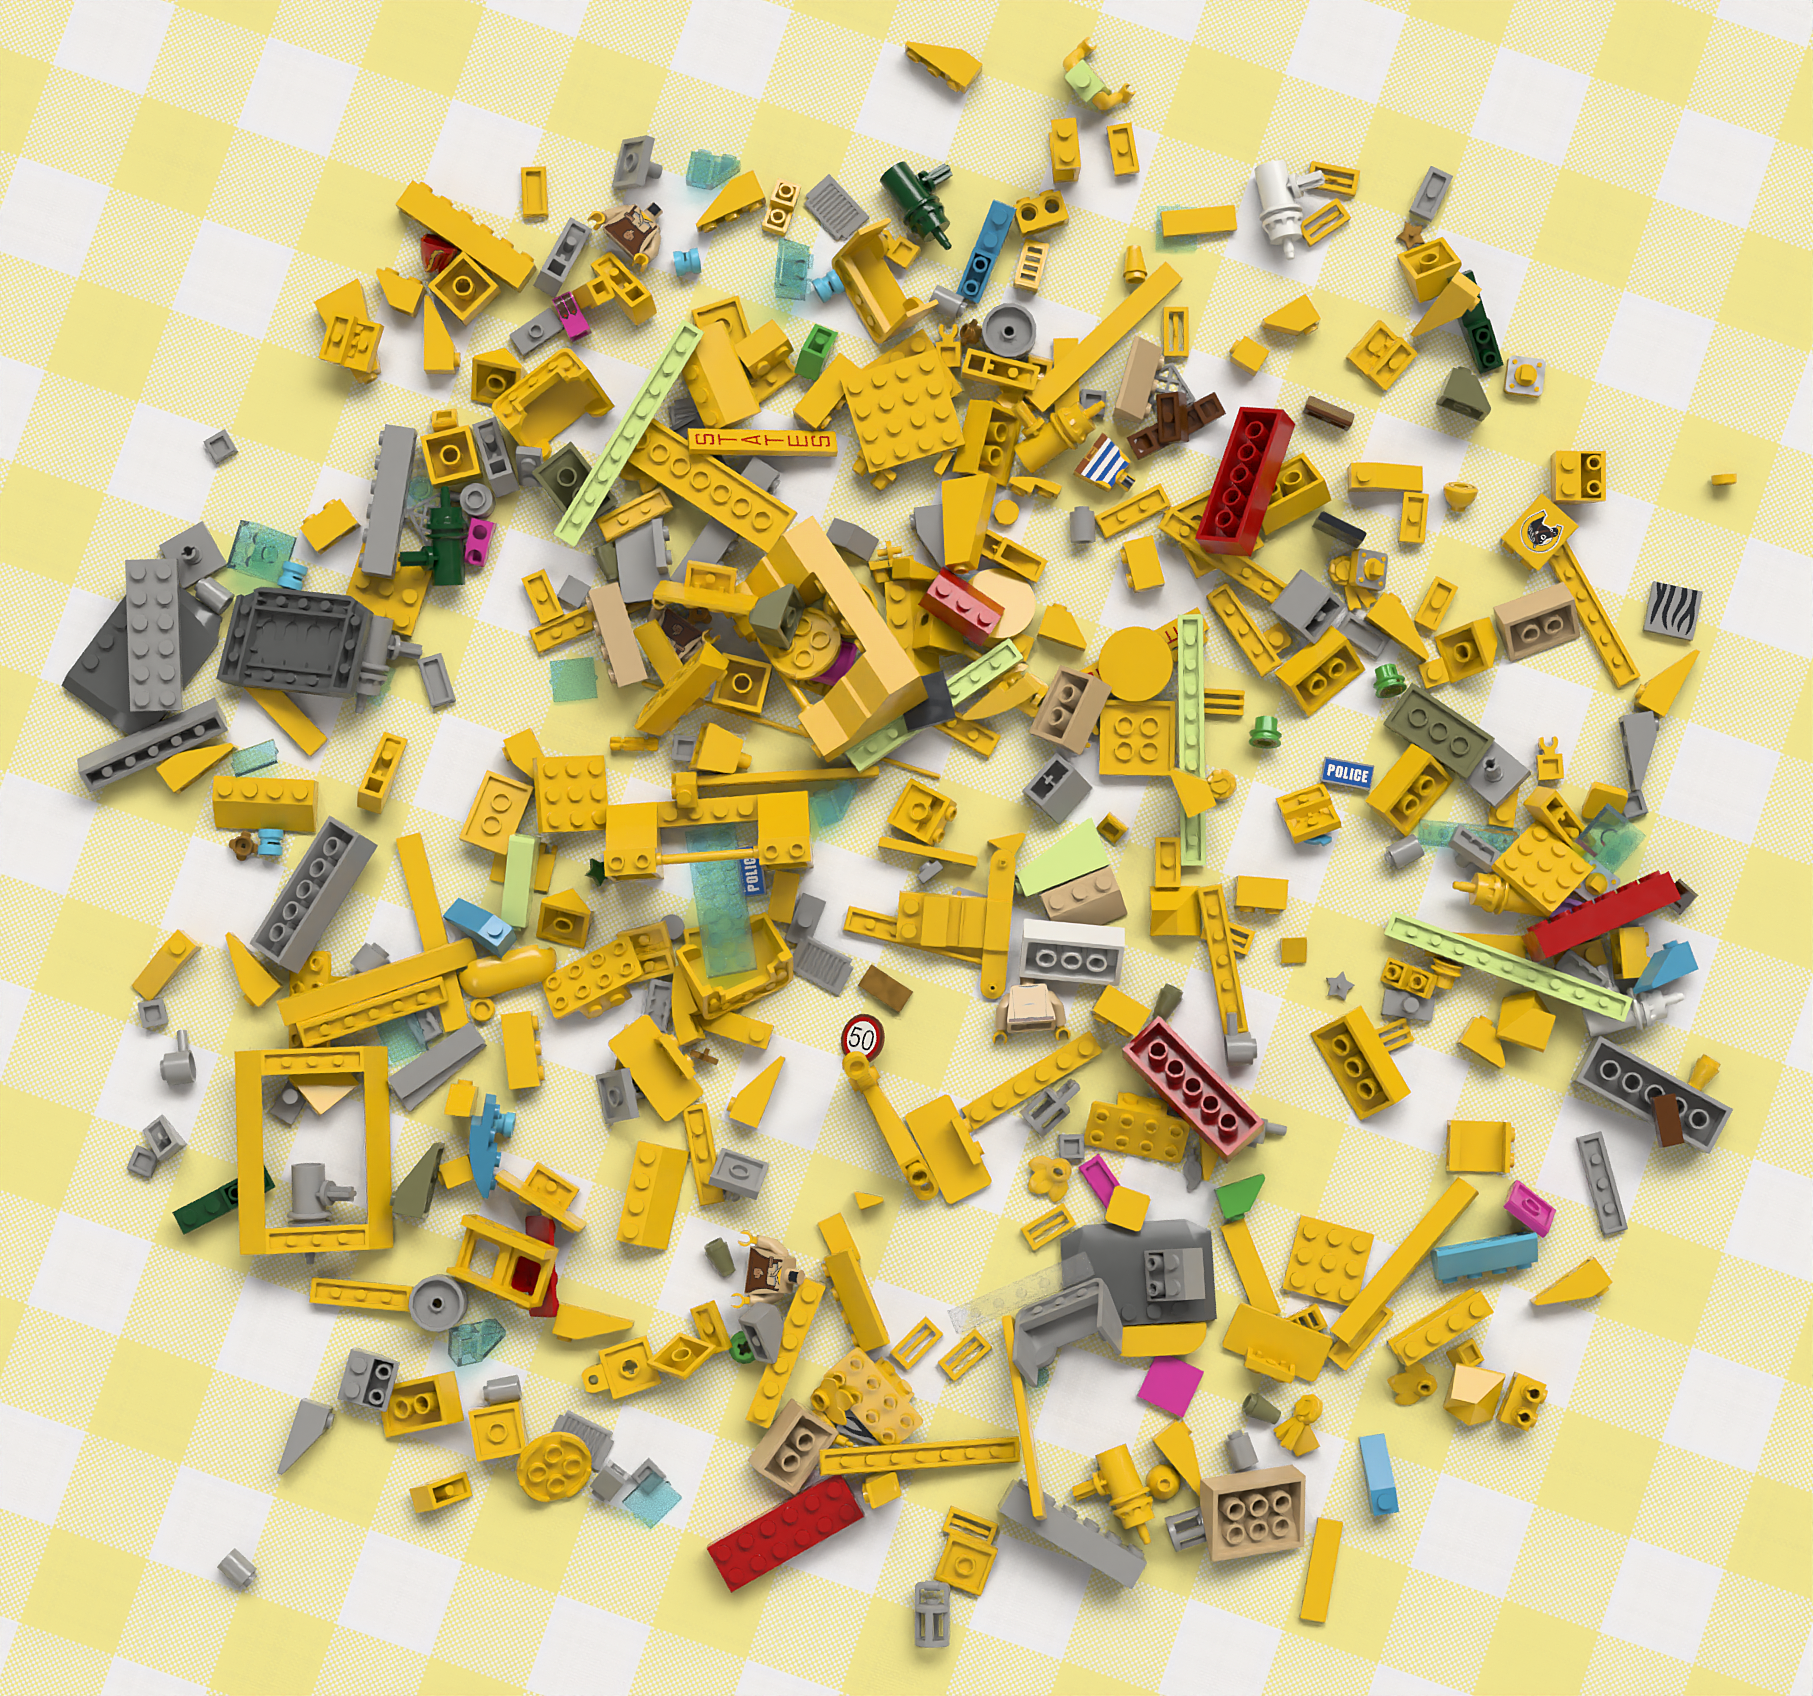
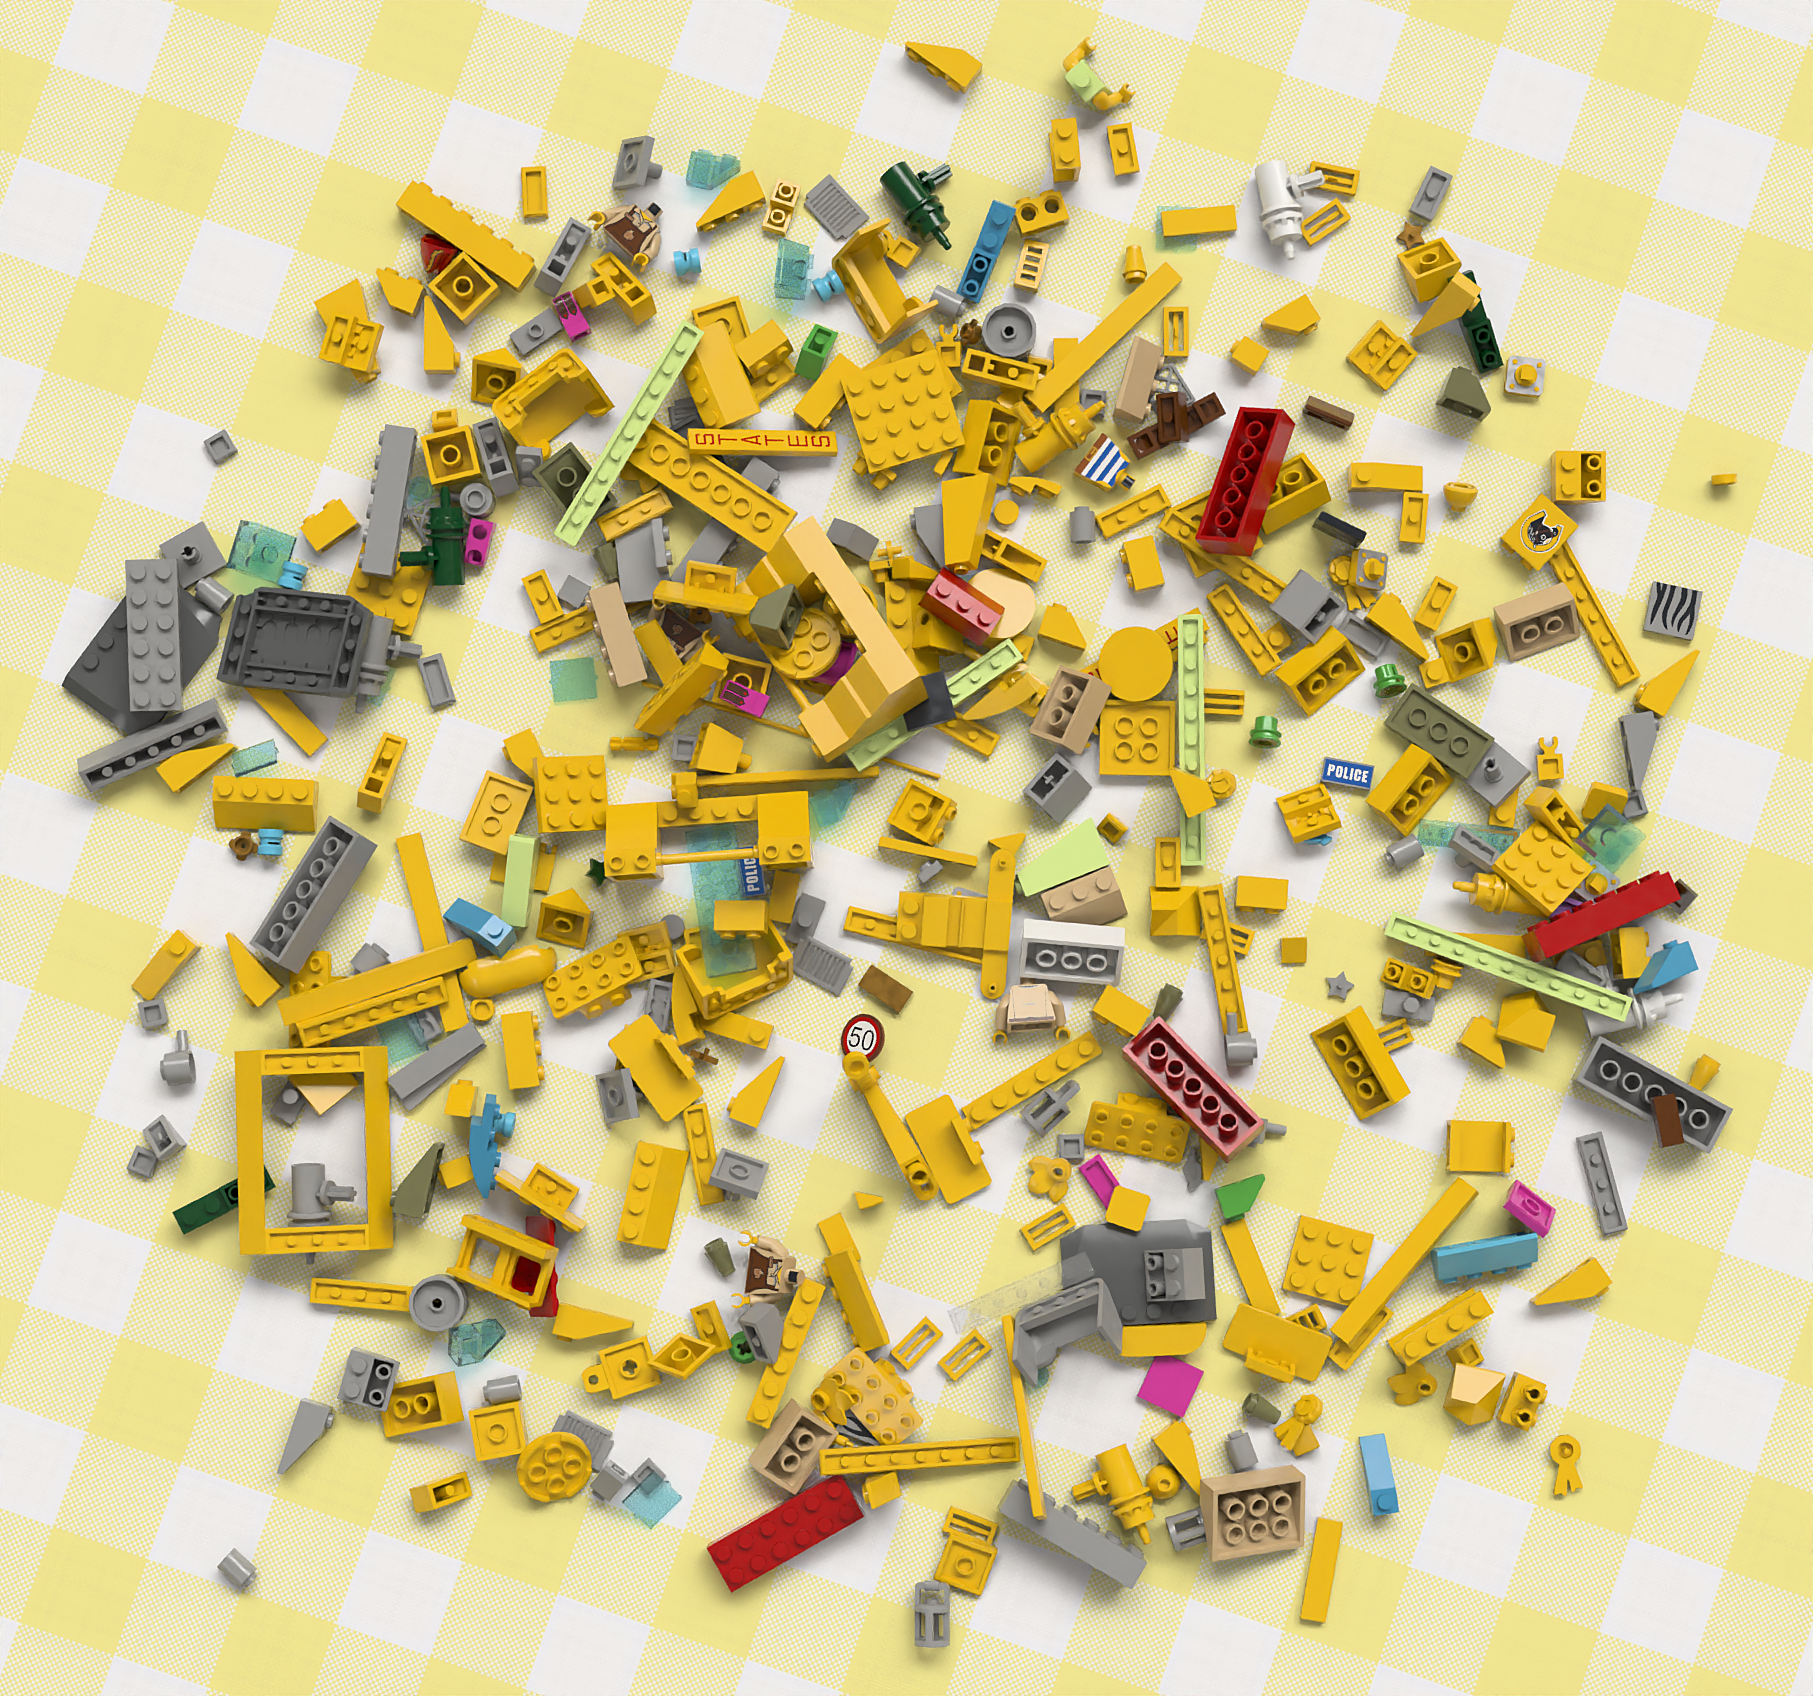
(741, 918): none -> yellow brick
(745, 698): none -> dark pink leg
(1566, 1451): none -> yellow piece

